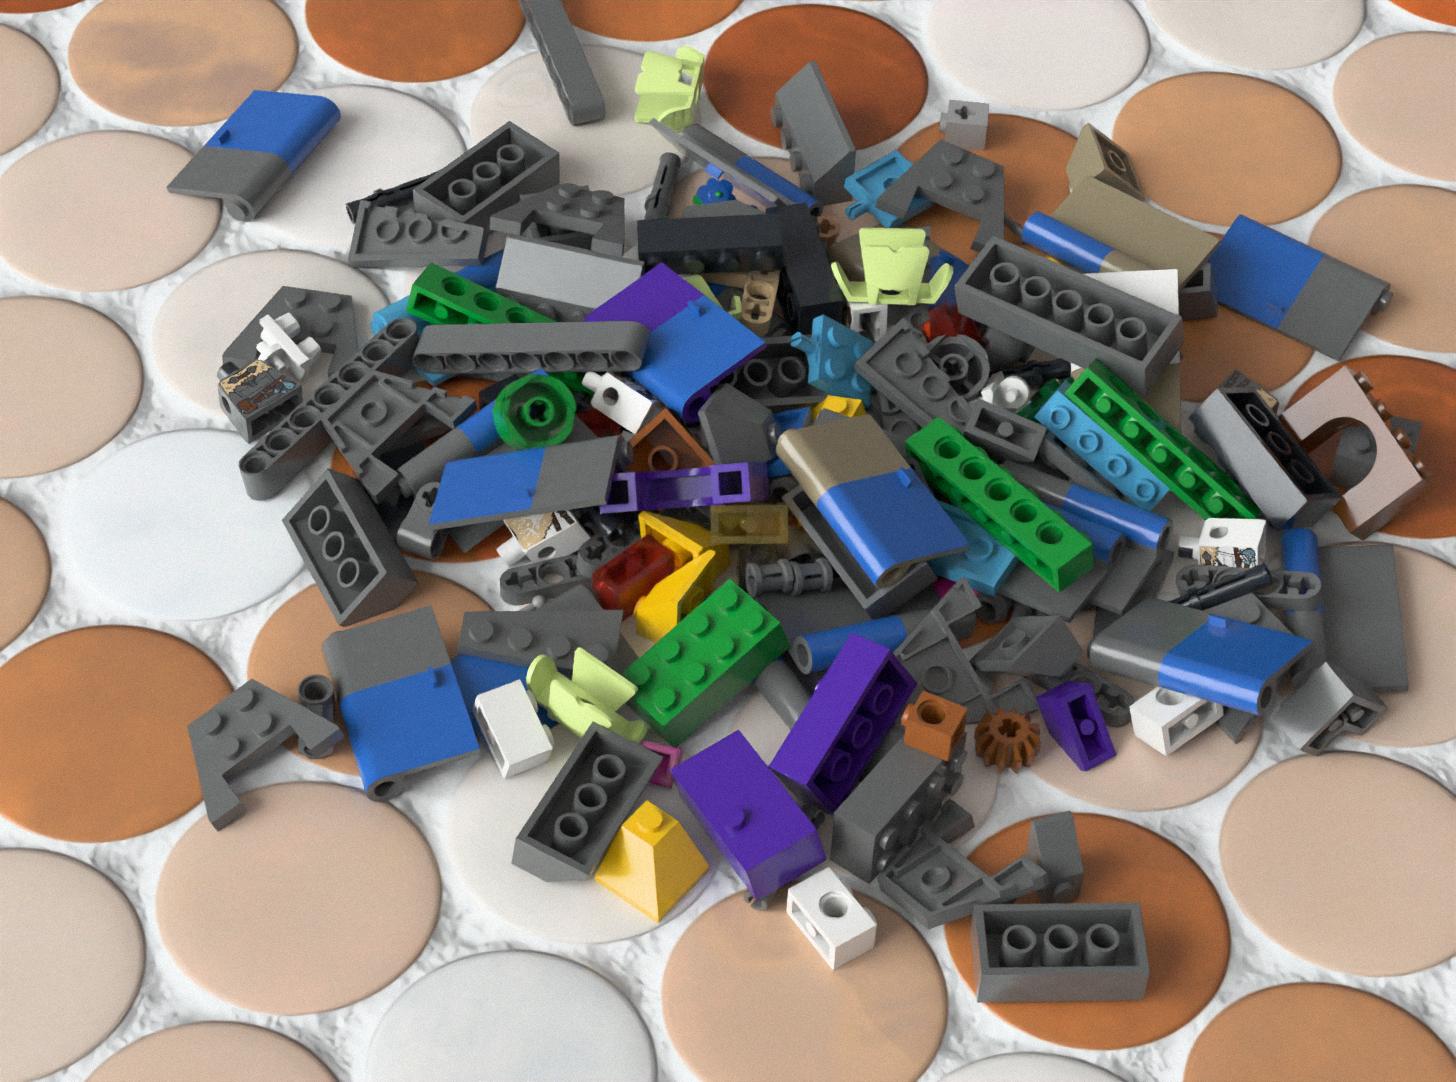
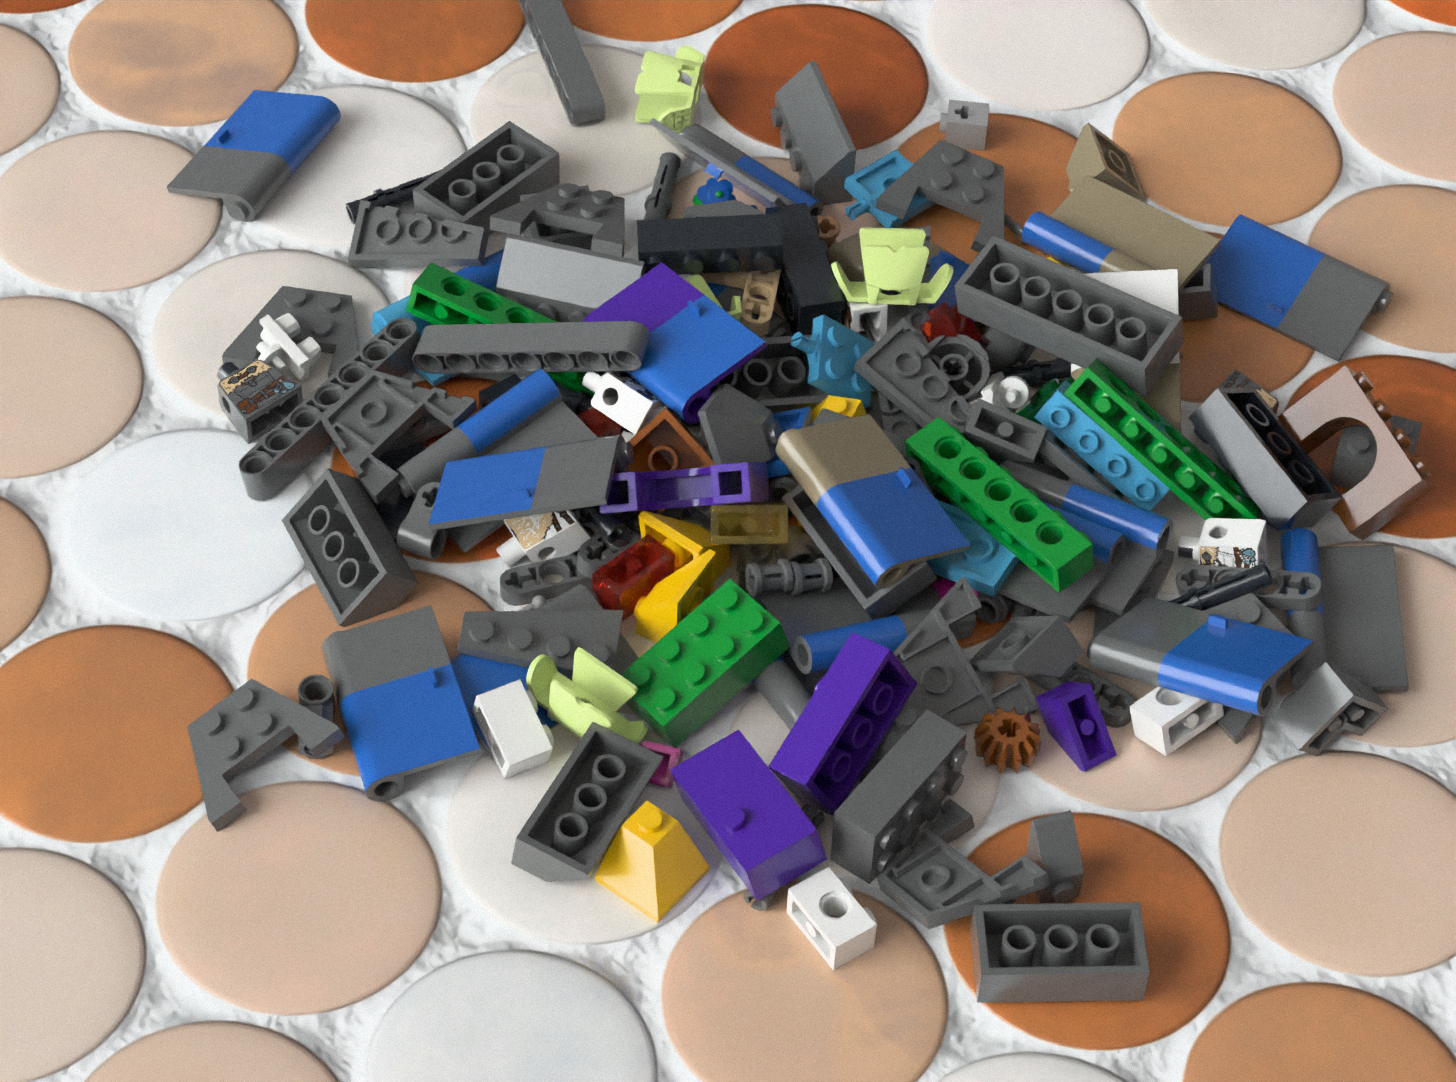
(515, 404): green brick -> none
(934, 725): dark orange brick -> none

